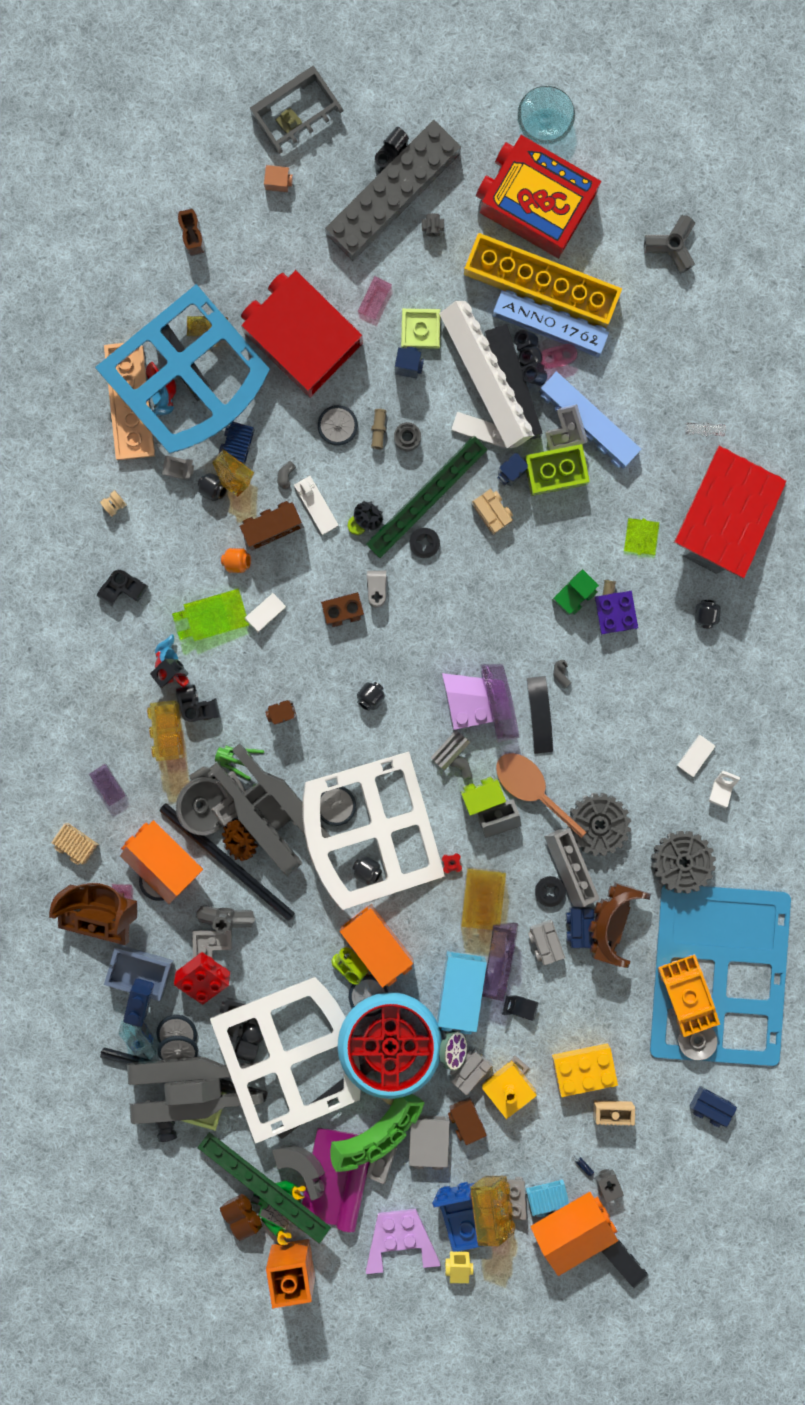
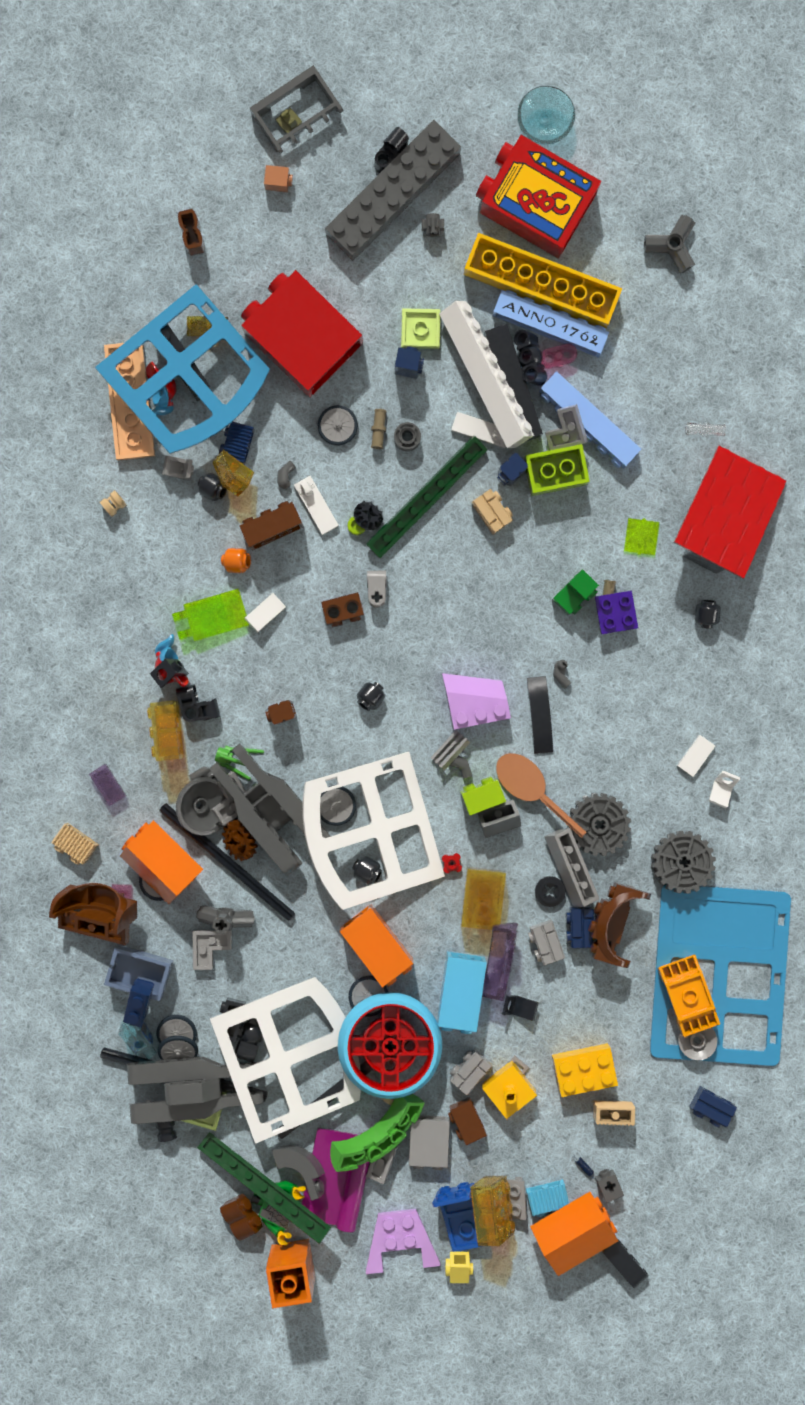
(131, 586): black piece -> none
(202, 978): red brick -> none
(351, 965): lime piece -> none
(374, 297): clear pink tile -> none
(419, 535): black gear -> none
(453, 1050): tile -> none
(500, 702): clear purple windscreen -> none

